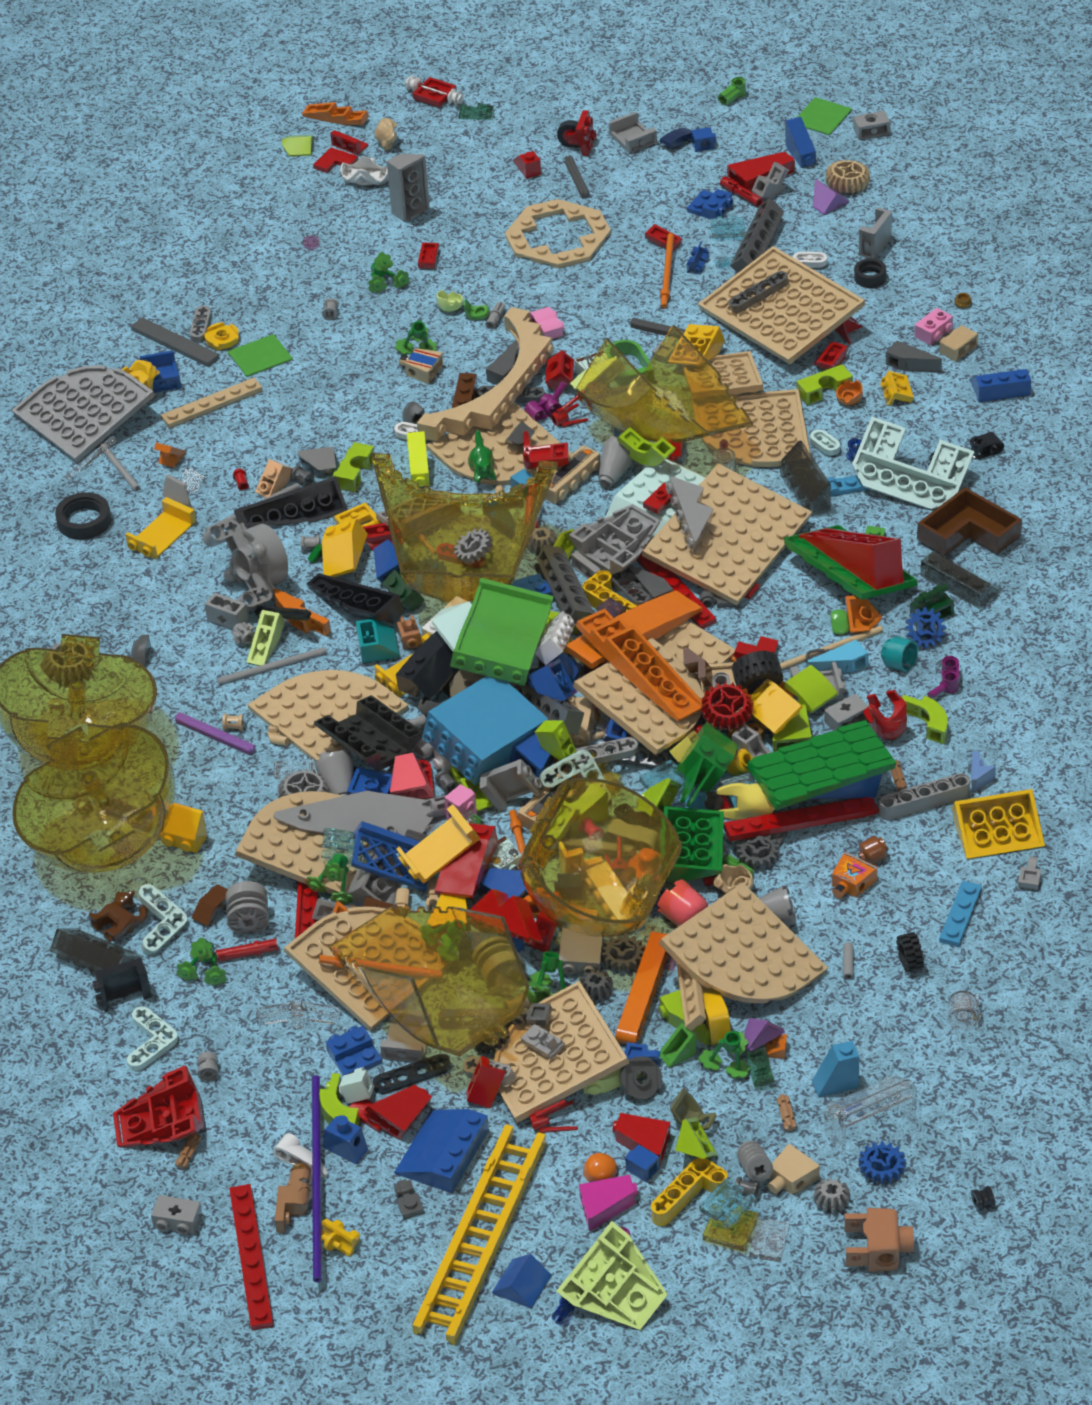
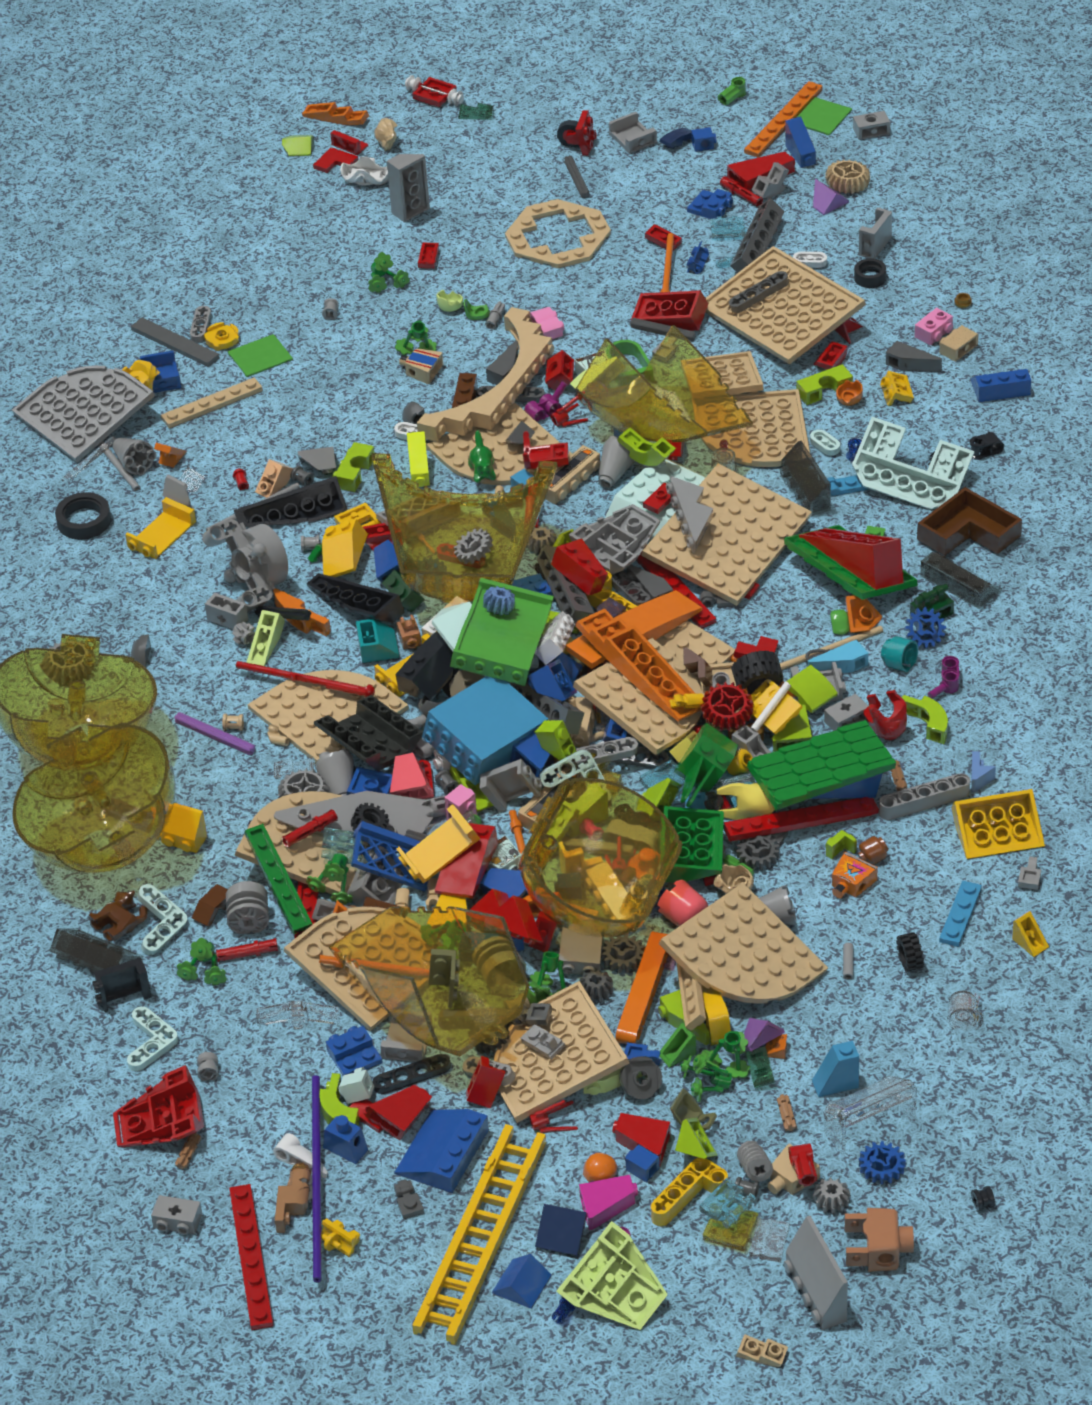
(134, 455): none -> light grey cone
(271, 666): light grey piece -> none
(278, 878): none -> green plate
(309, 828): none -> red pin
(311, 242): tile -> none
(330, 684): none -> red bar
(370, 813): none -> black tyre
(442, 971): none -> olive bracket
(499, 600): none -> medium blue gear
(528, 164): red slope -> none
(561, 1229): none -> dark blue tile
(580, 566): none -> red wedge
(677, 308): none -> red slope
(687, 700): none -> yellow bar
(706, 339): yellow slope -> none
(720, 1077): none -> plant
(766, 1353): none -> tan slope
(771, 706): none -> white bar
(777, 124): none -> orange plate
(802, 1159): none -> red piece
(817, 1276): none -> light grey slope
(840, 842): none -> lime bracket
(1028, 934): none -> yellow slope

